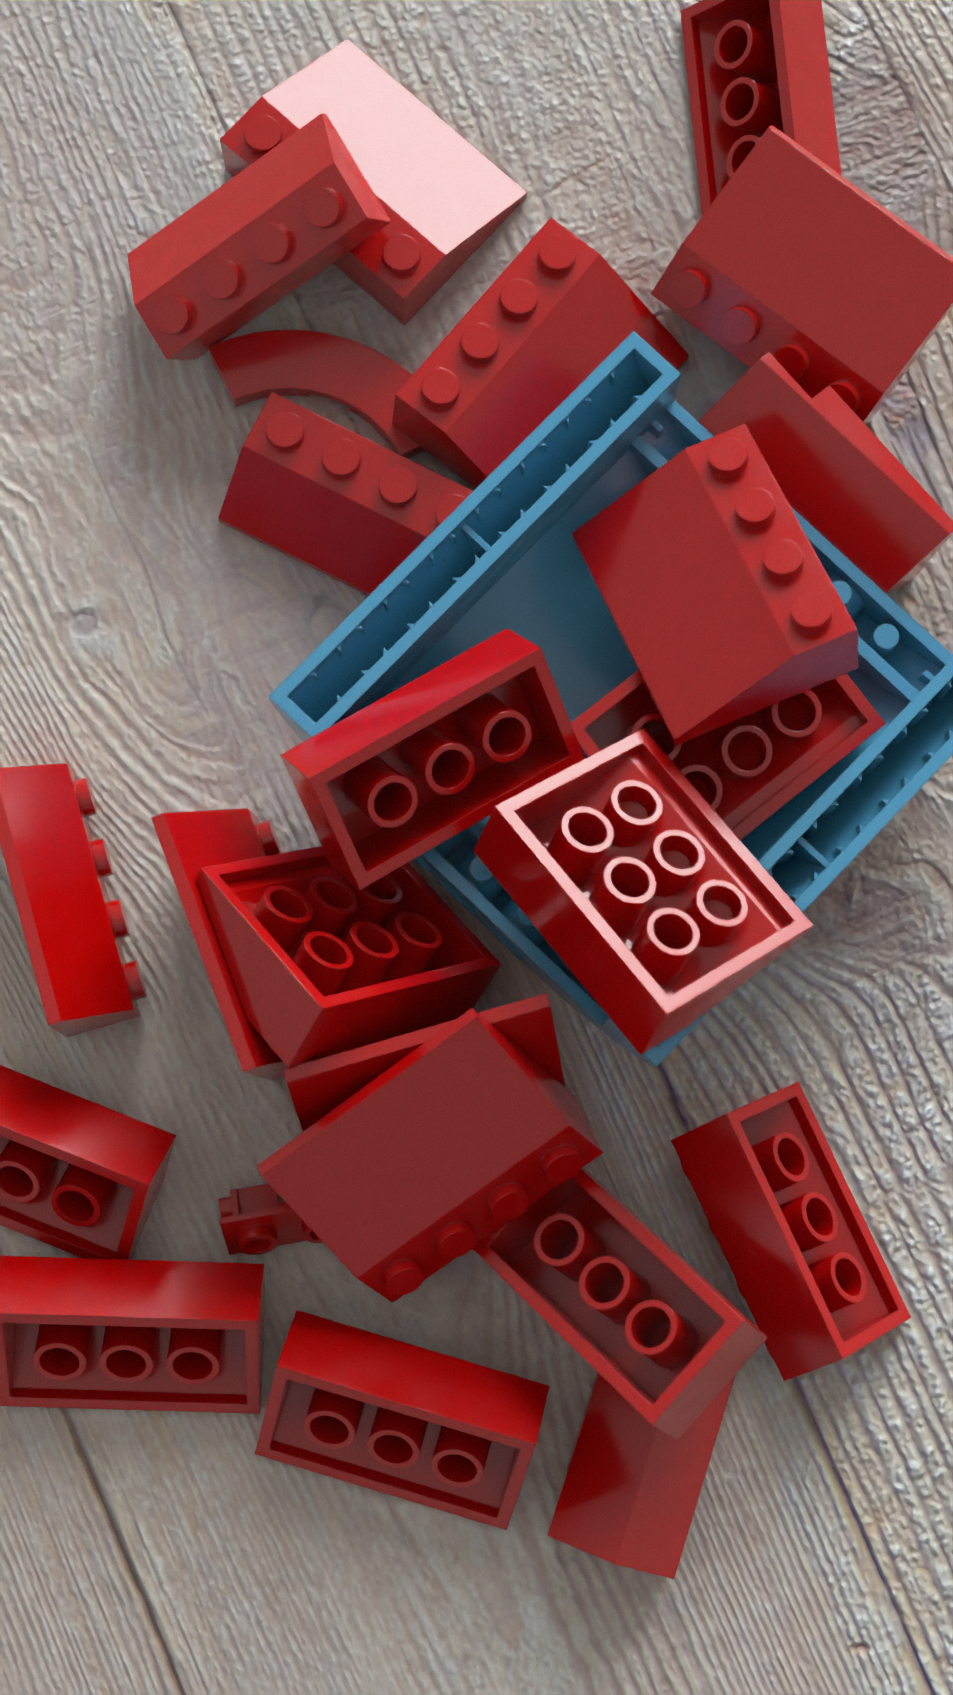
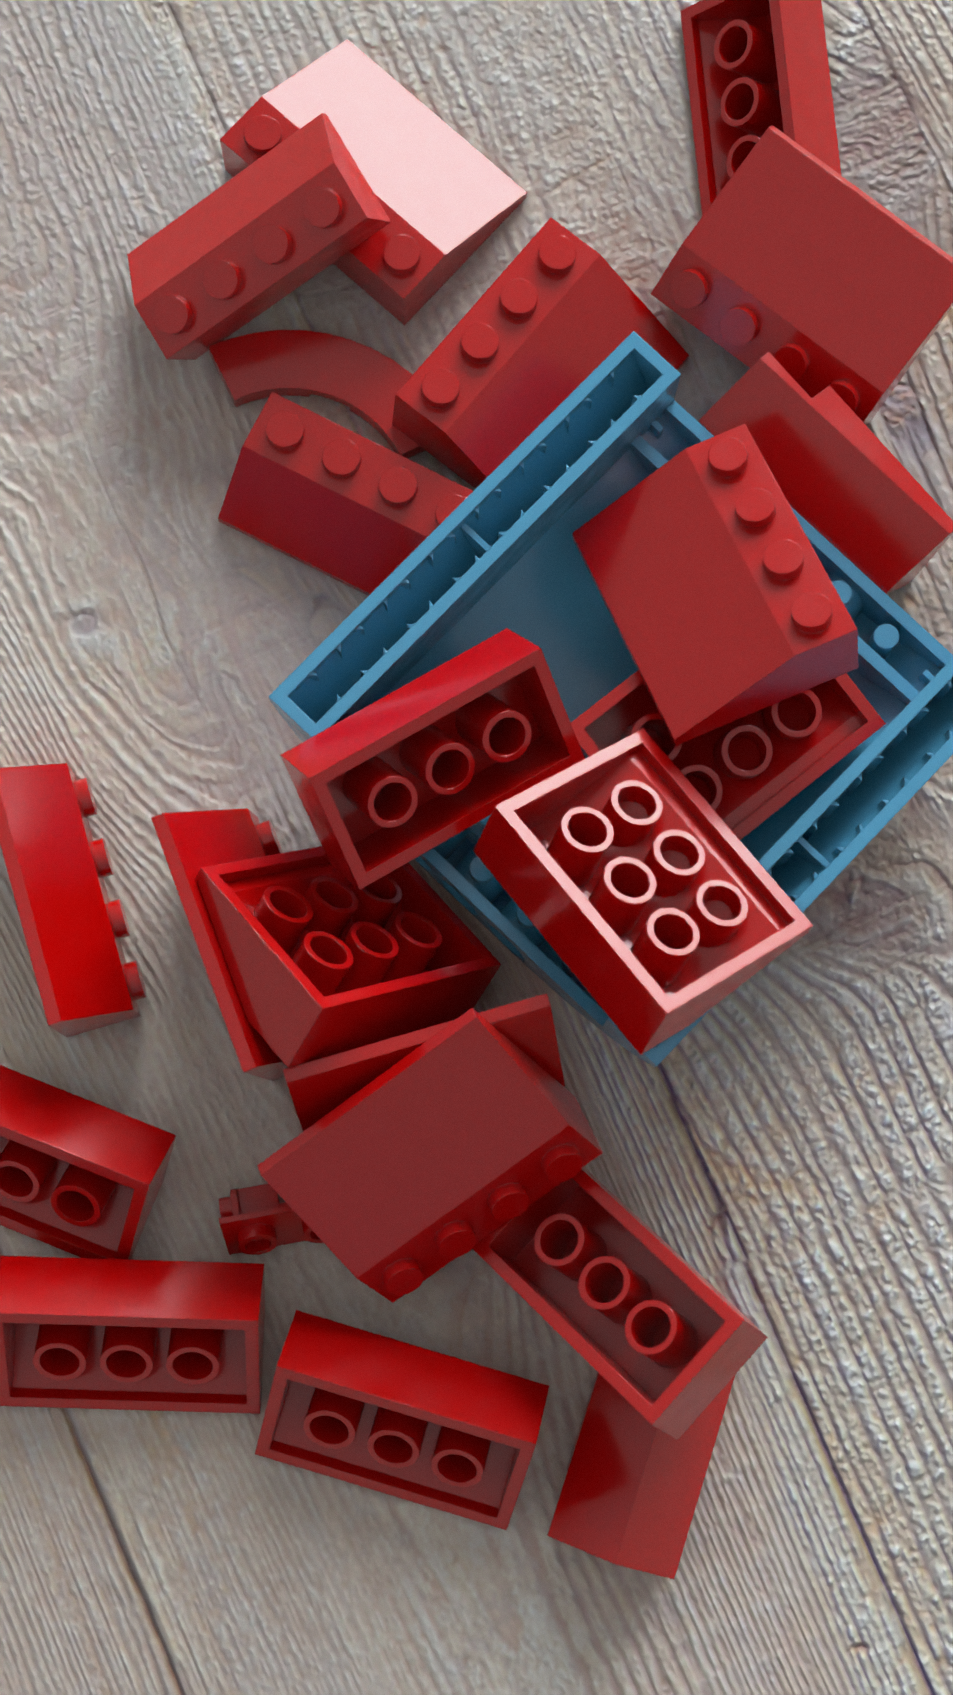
(791, 1231): red slope -> none

